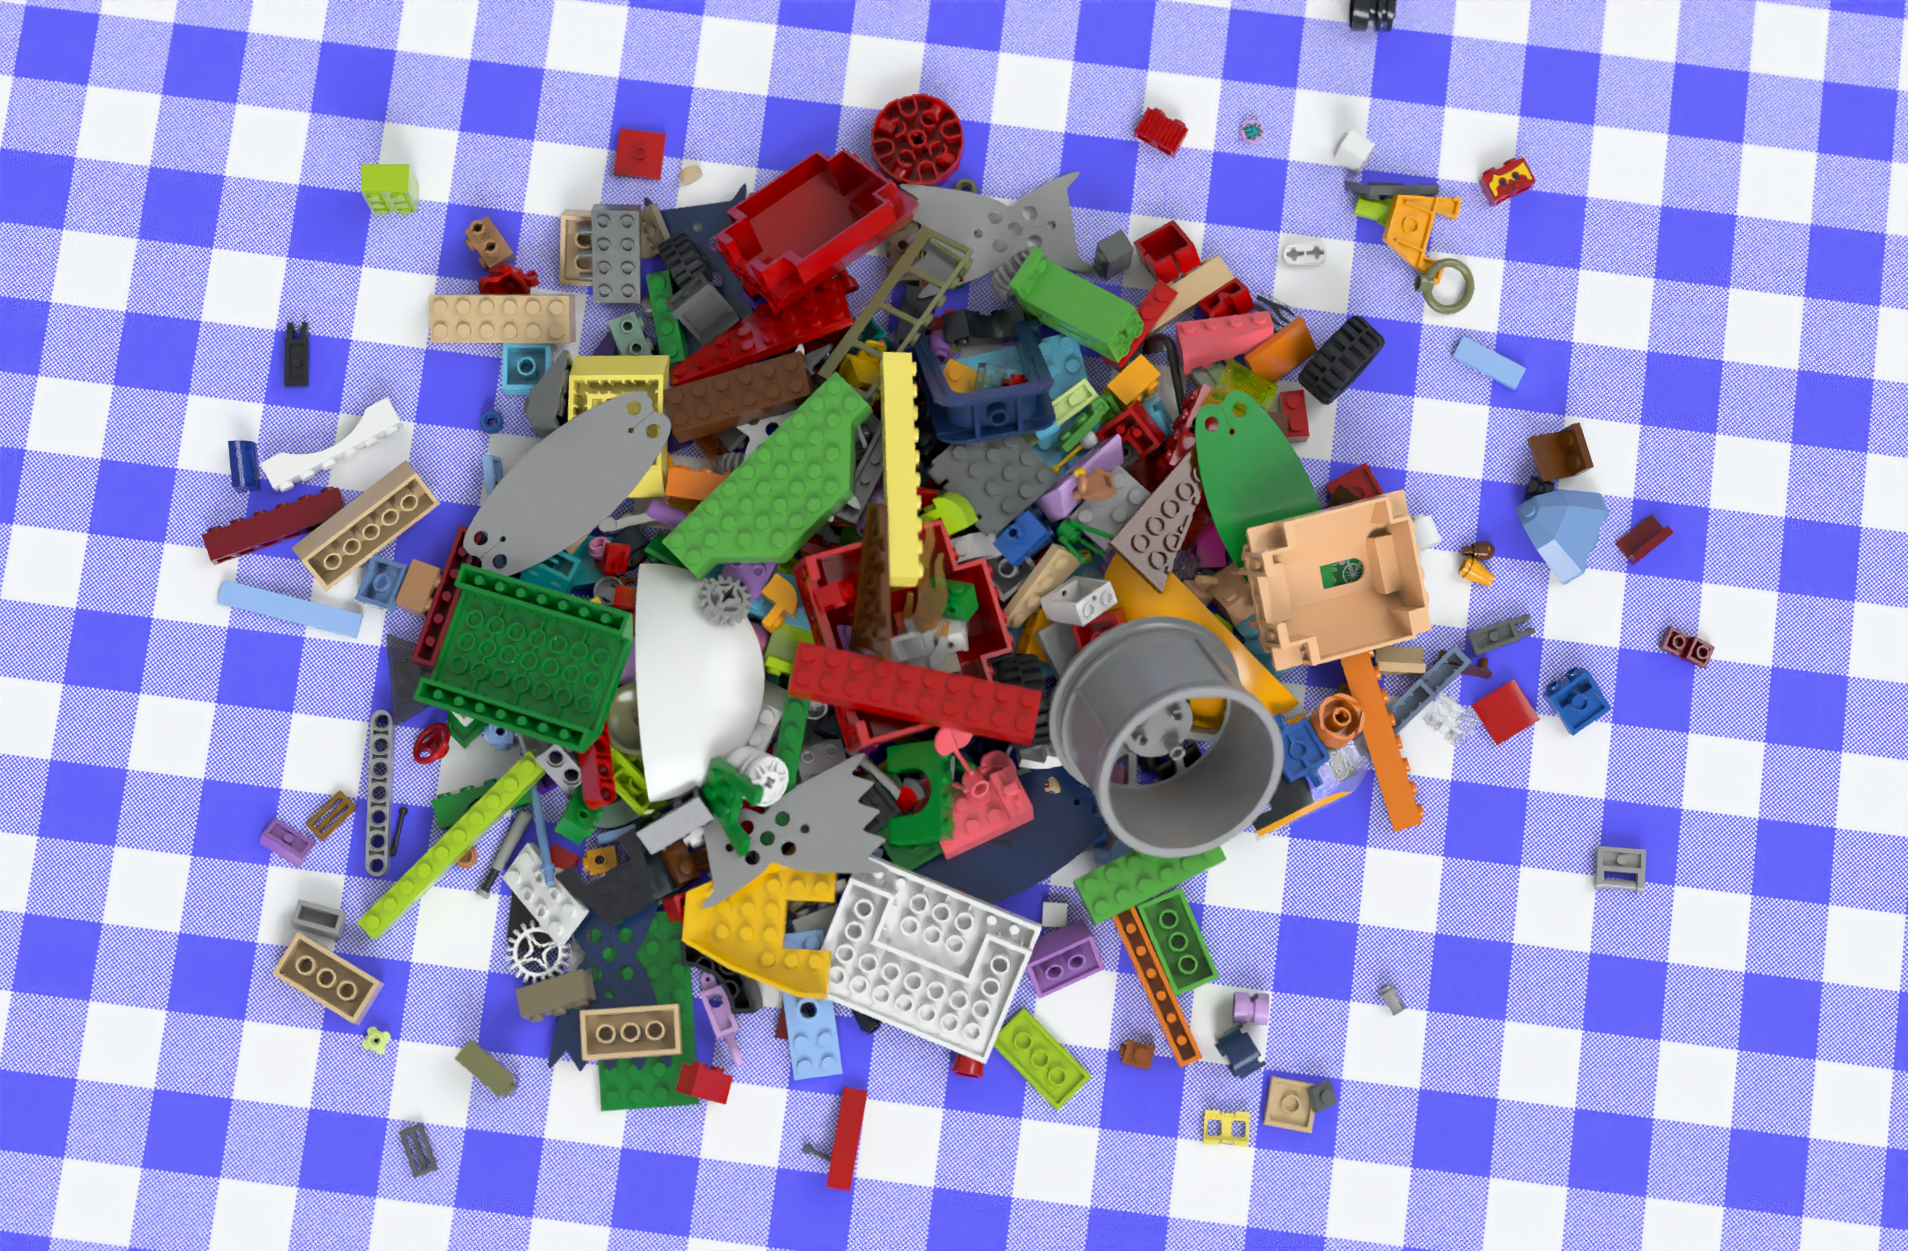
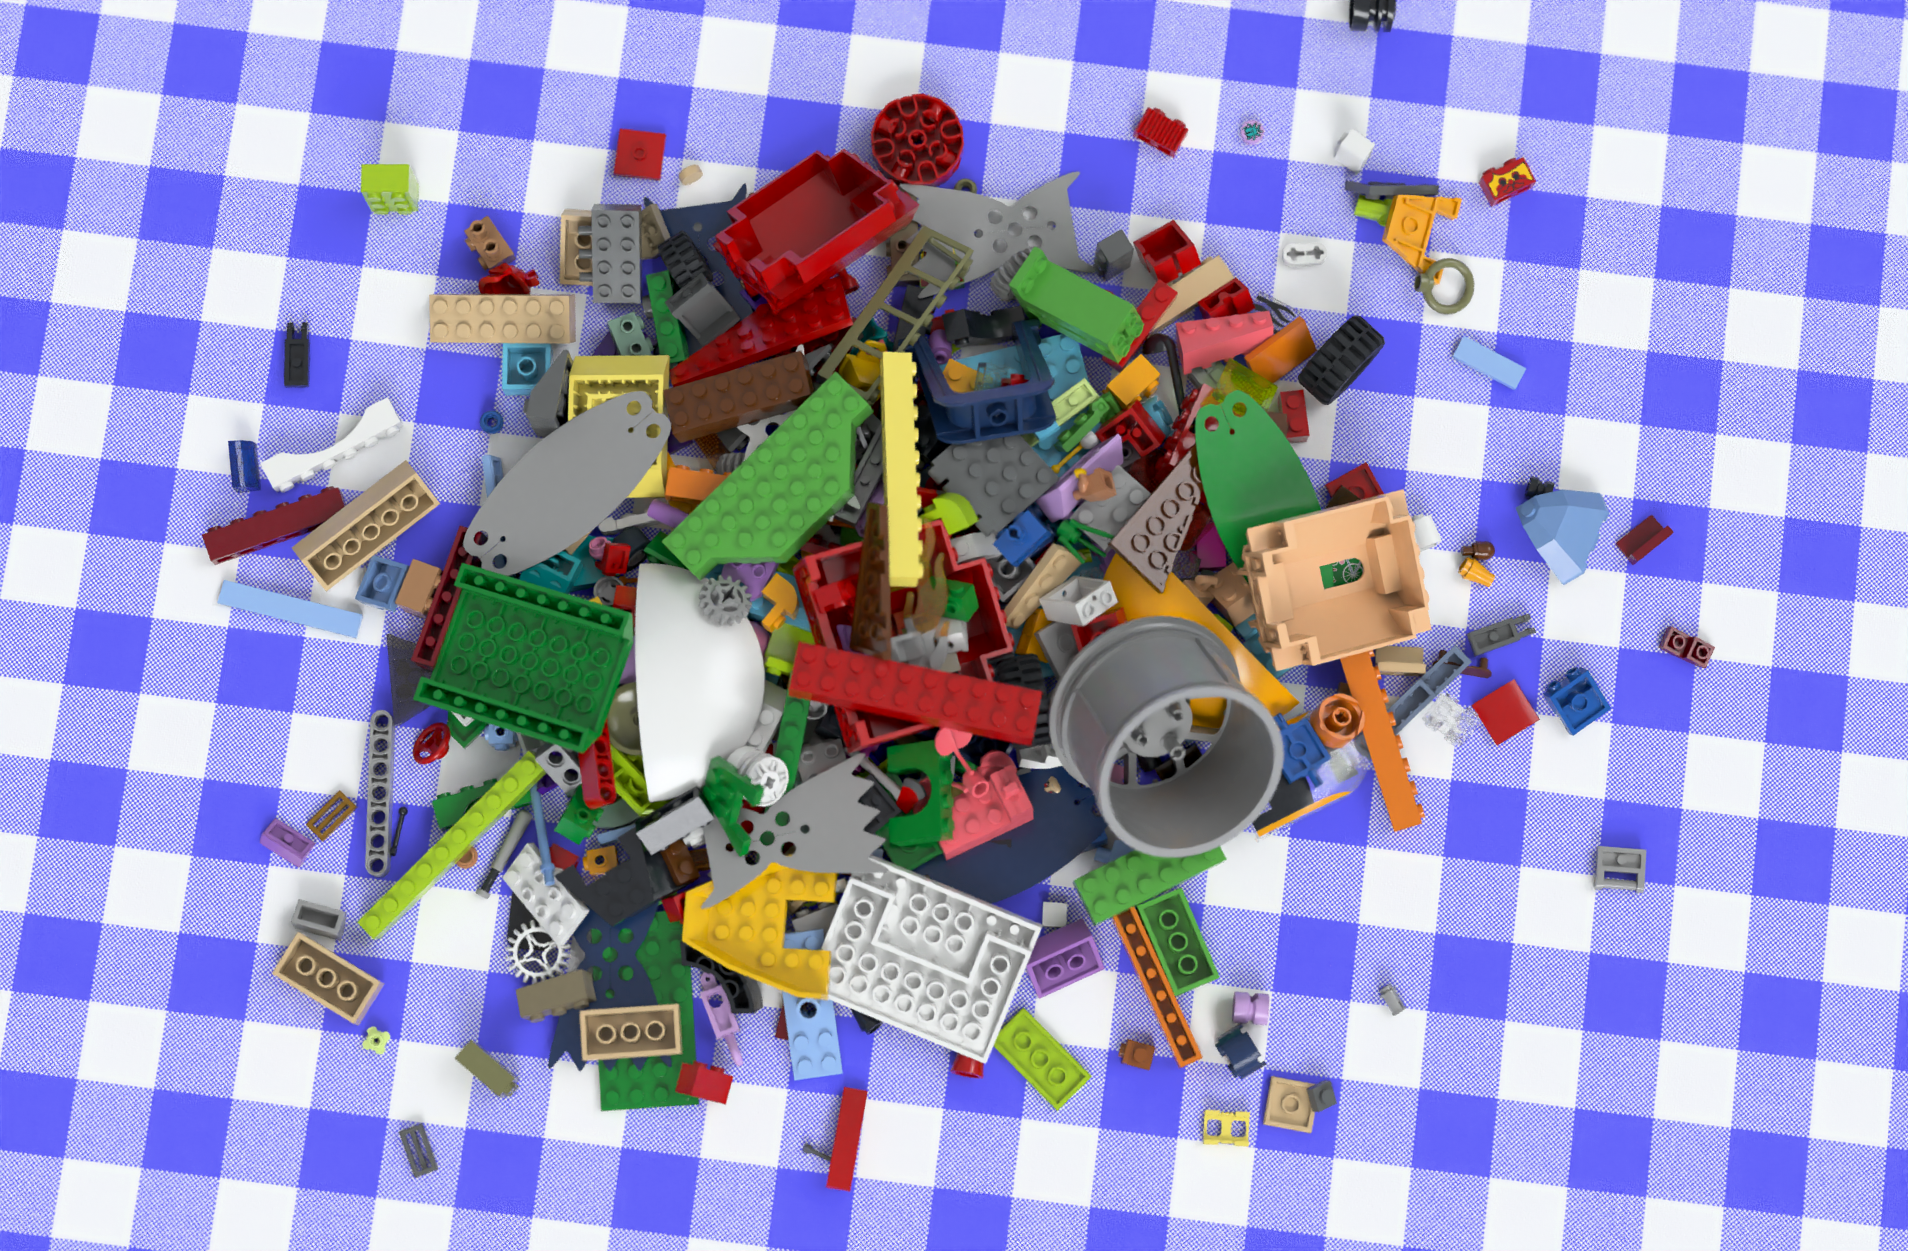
(1560, 453): reddish brown bracket -> none

